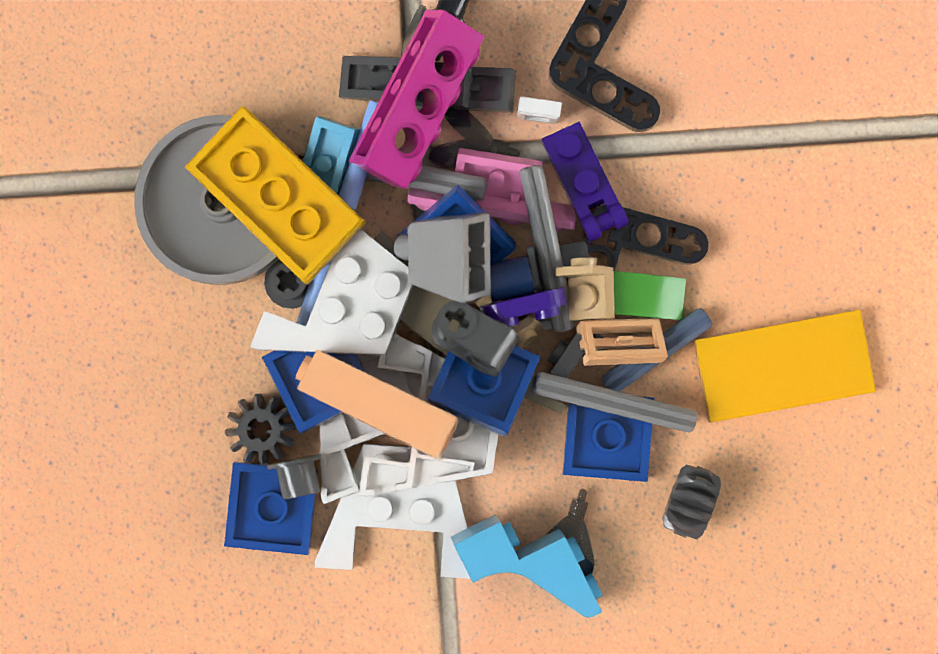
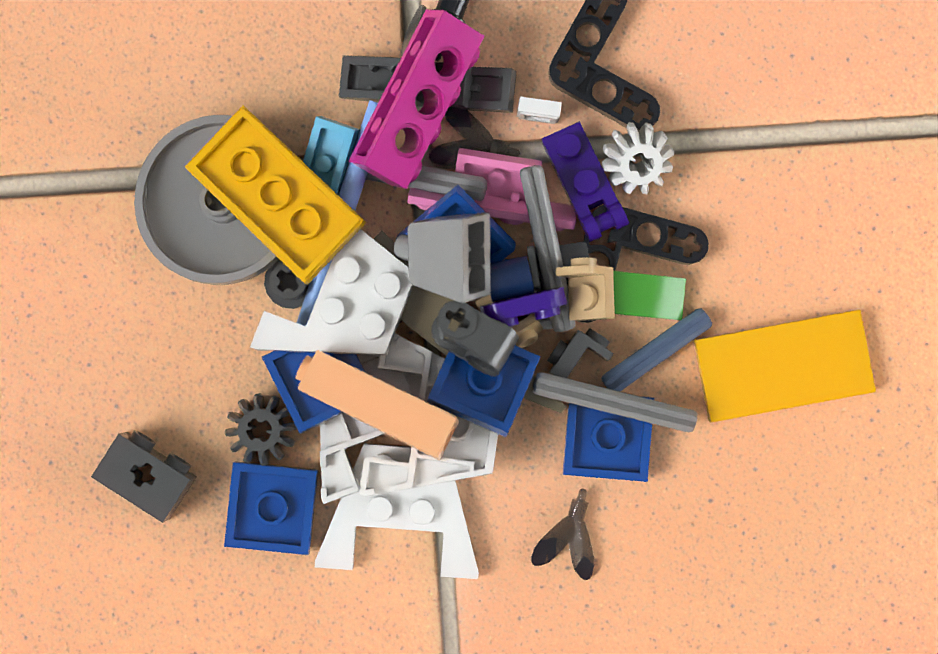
(121, 475): none -> dark grey brick
(297, 476): dark grey piece -> none
(548, 562): medium azure arch -> none
(622, 154): none -> white gear
(630, 356): light nougat tile -> none
(691, 501): dark grey gear -> none

